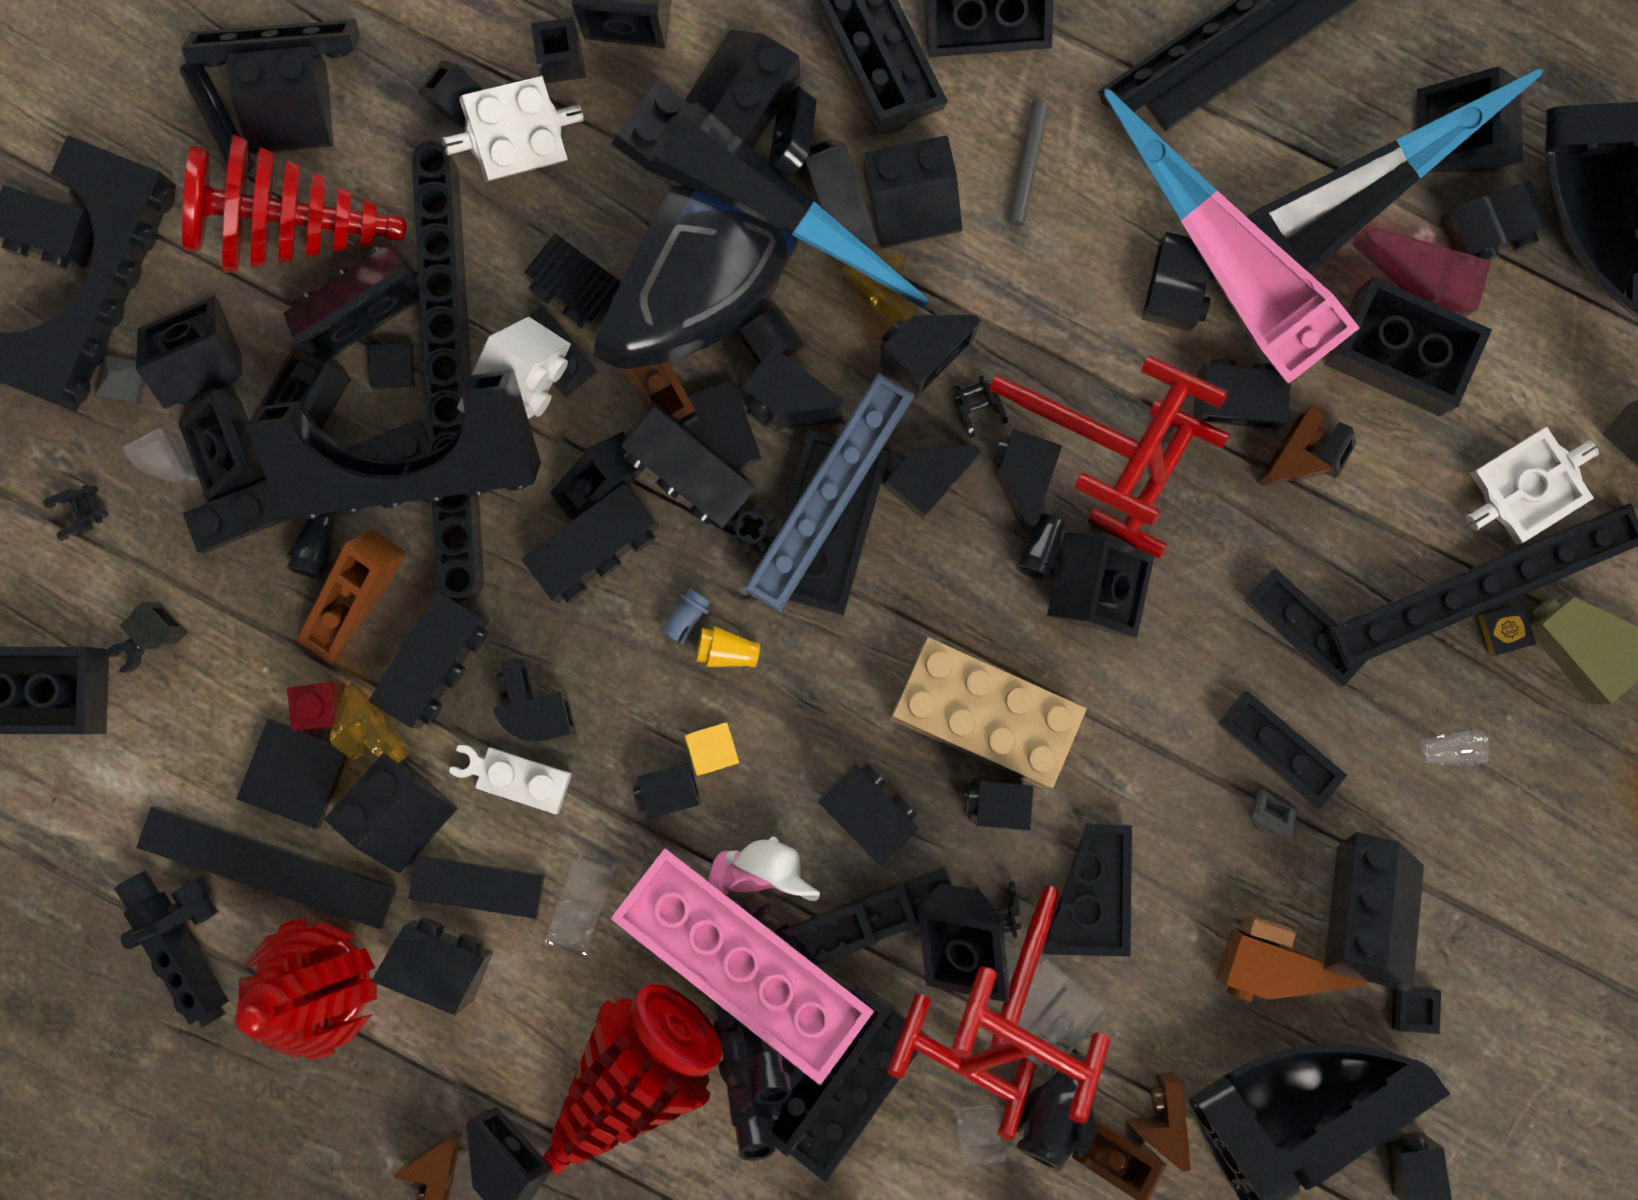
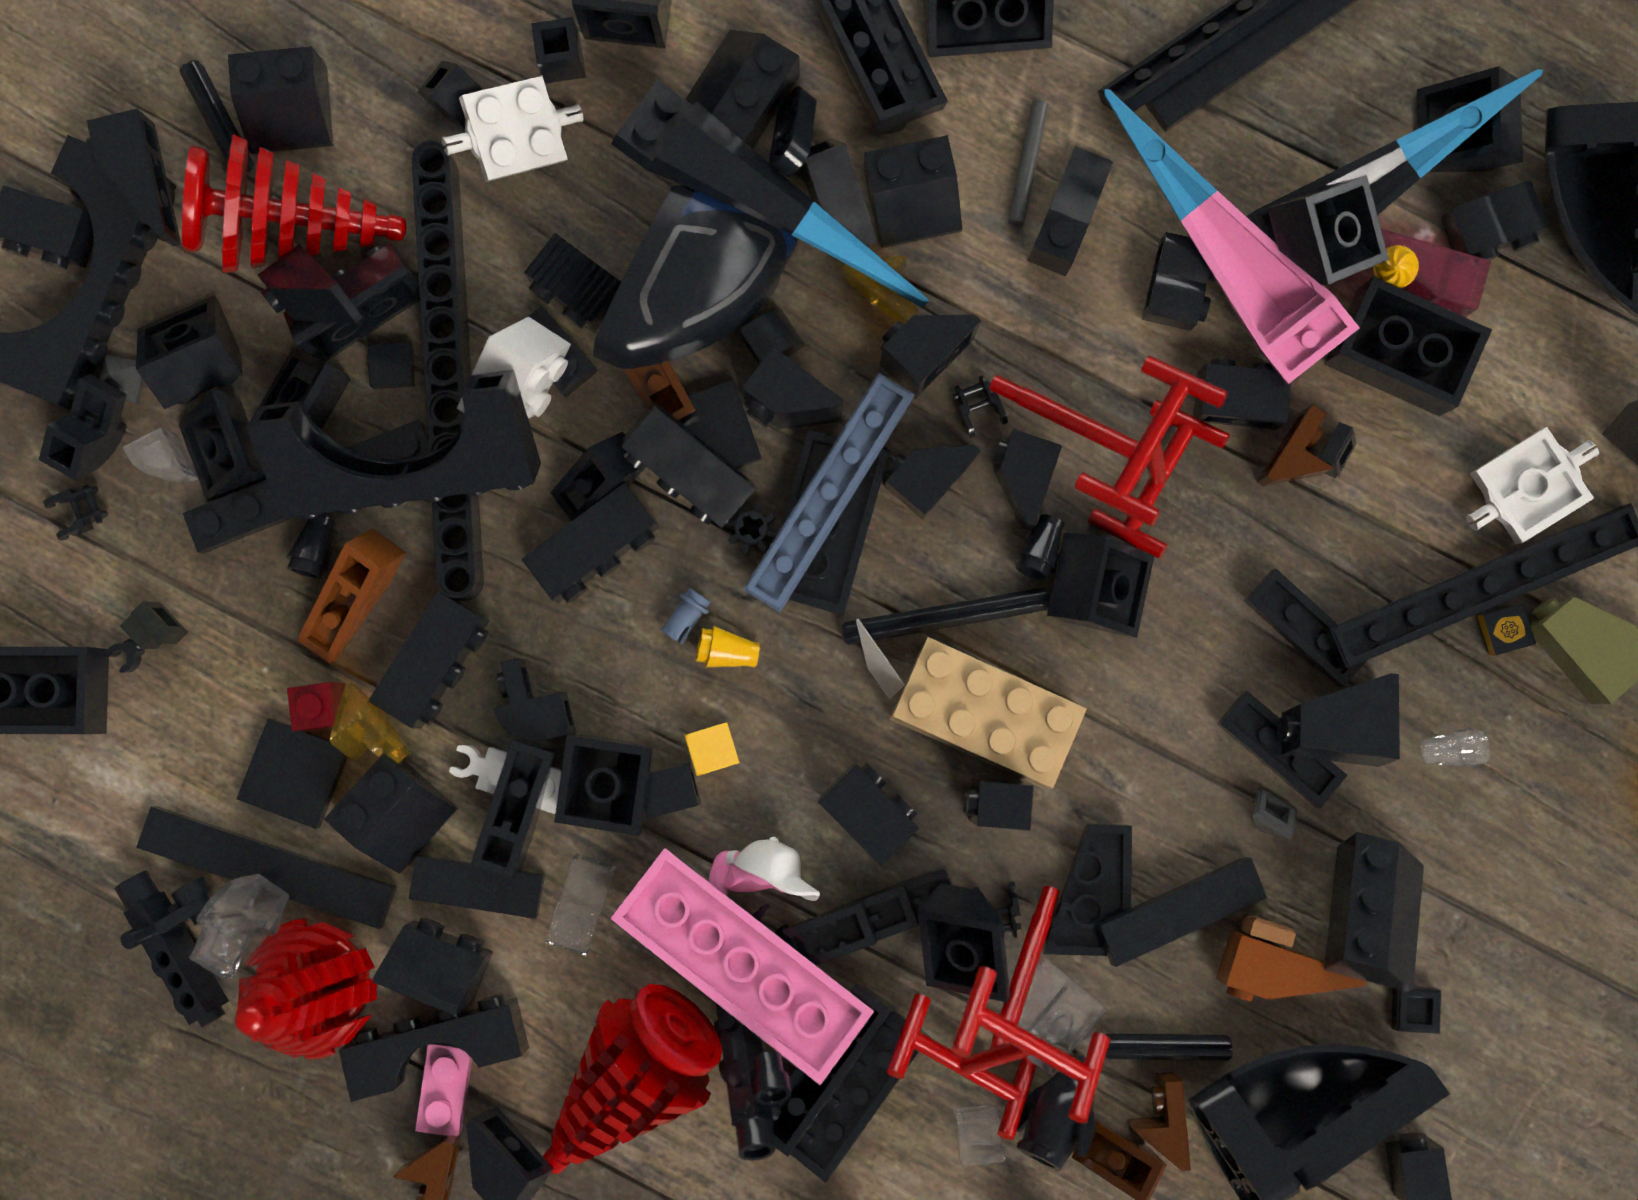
(89, 434): none -> black brick
(131, 157): none -> black slope
(232, 916): none -> clear brick
(306, 290): none -> black slope
(328, 38): black plate -> none
(444, 1090): none -> bright pink plate
(487, 1034): none -> black arch
(513, 810): none -> black slope
(603, 784): none -> black slope
(878, 664): none -> white sticker
(949, 615): none -> black axle
(1070, 211): none -> black slope
(1169, 1047): none -> black axle
(1180, 911): none -> black tile
(1331, 230): none -> black slope
(1347, 725): none -> black slope
(1400, 268): none -> yellow plate

